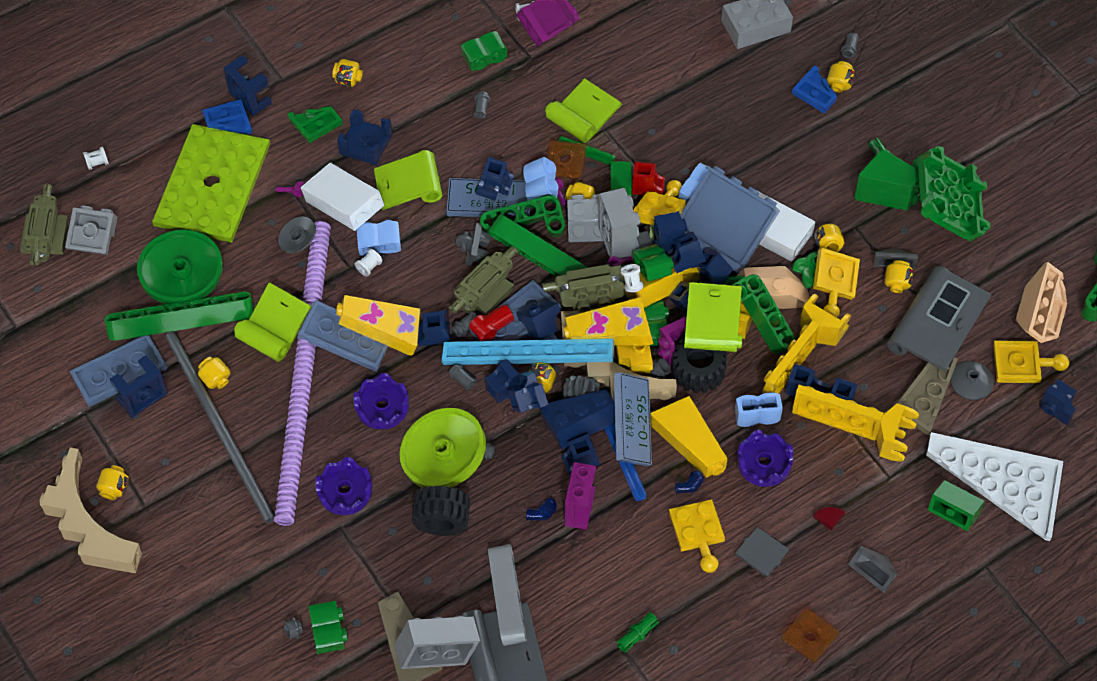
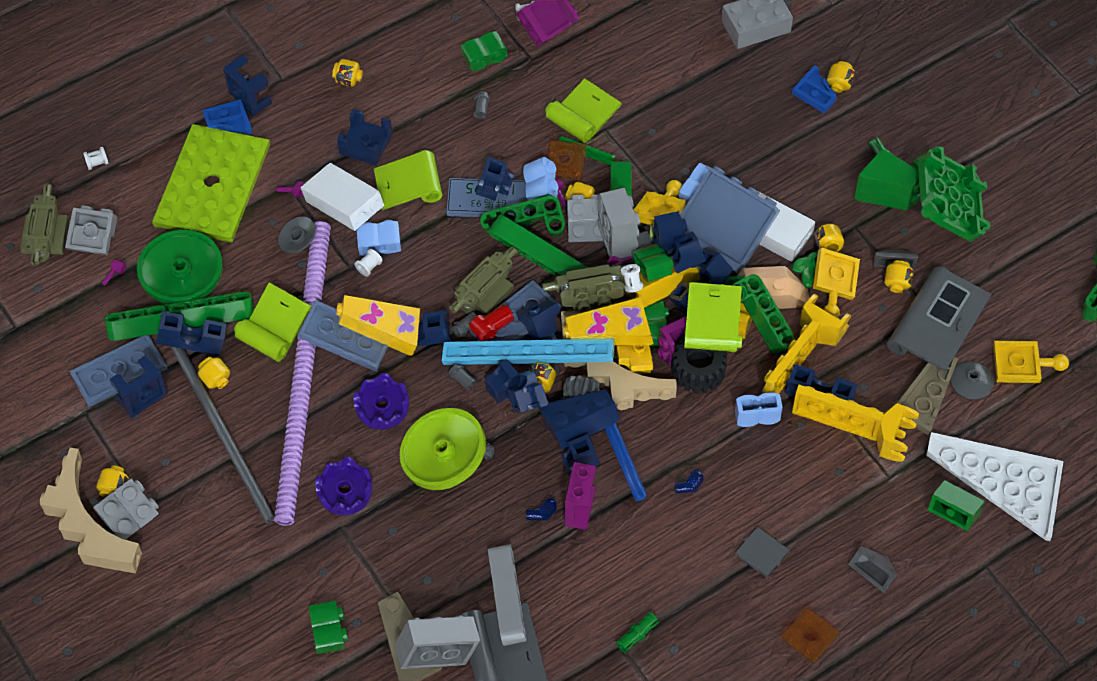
(116, 266): none -> magenta hand
(126, 509): none -> light grey plate
(176, 334): none -> dark blue arch
(292, 628): dark grey plate -> none
(315, 122): green wing -> none
(441, 510): black tyre -> none
(472, 243): dark grey hips -> none
(632, 419): sand blue tile -> none
(646, 179): red brick -> none
(660, 368): dark grey plate -> none
(690, 436): yellow slope -> none
(698, 527): yellow plate -> none
(768, 446): dark purple plate -> none
(829, 516): dark red tile -> none
(849, 49): dark grey pin -> none
(1043, 304): light nougat wedge -> none
(1058, 401): dark blue brick -> none

